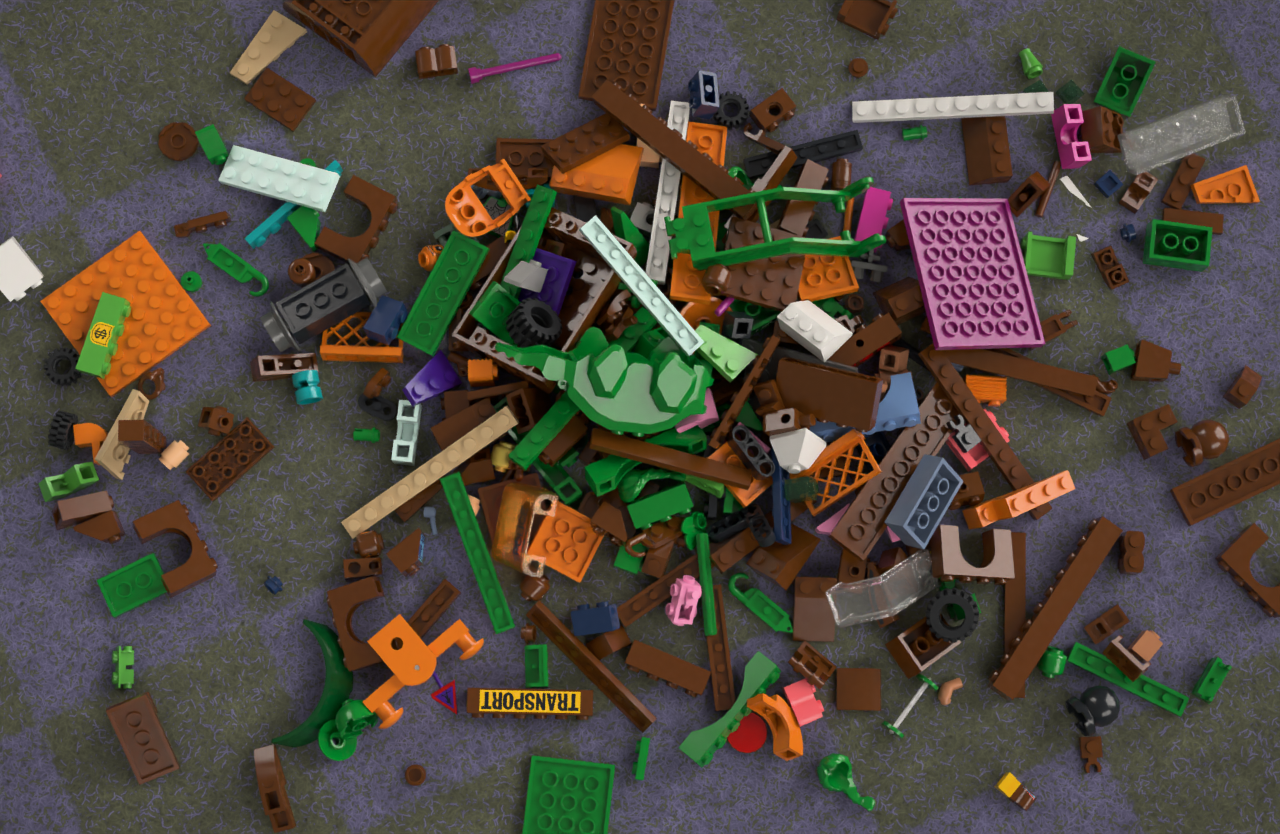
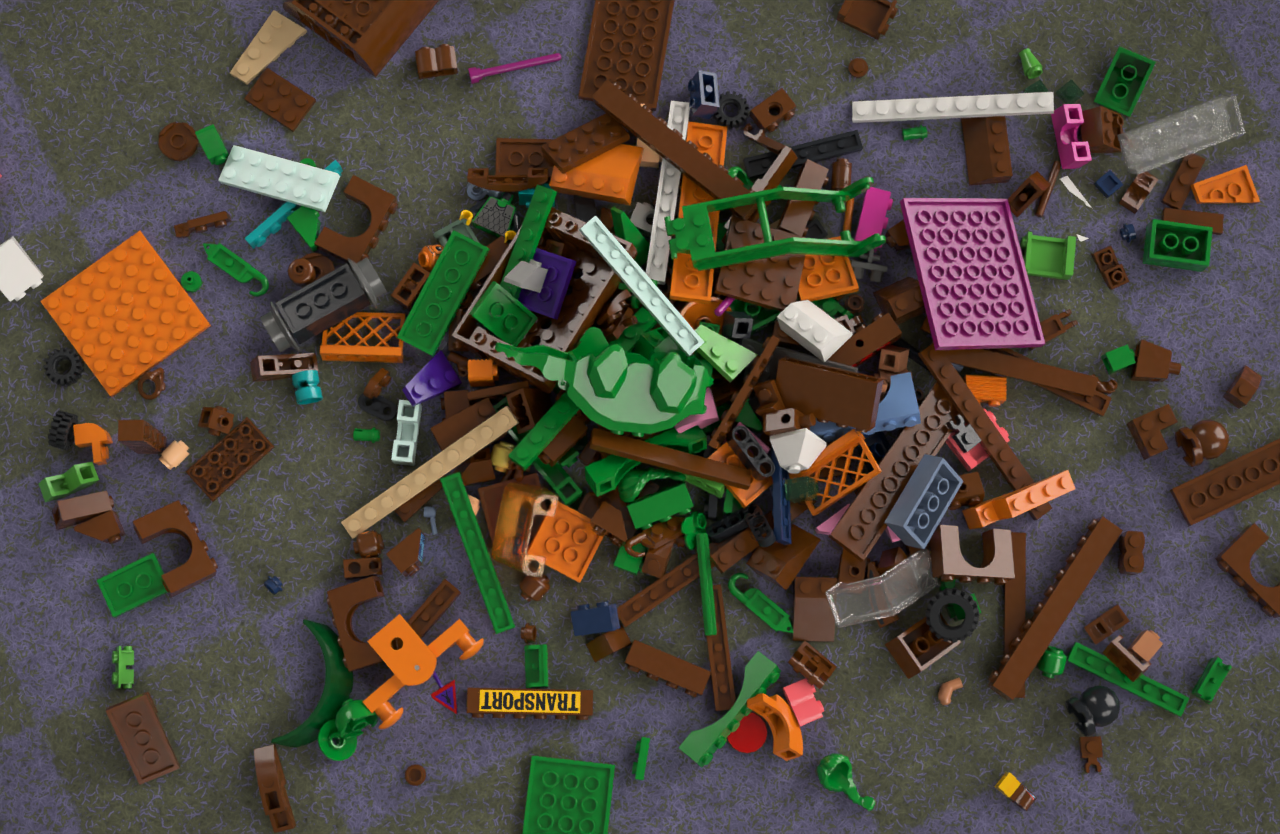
(103, 335): bright green brick -> none
(112, 452): tan wing -> none
(385, 320): dark blue brick -> none
(410, 286): none -> reddish brown brick
(468, 212): orange slope -> none
(533, 324): black tyre -> none
(591, 666): reddish brown plate -> none
(684, 593): bright pink brick -> none
(716, 279): reddish brown head -> none
(859, 689): reddish brown slope -> none
(926, 683): axle -> none

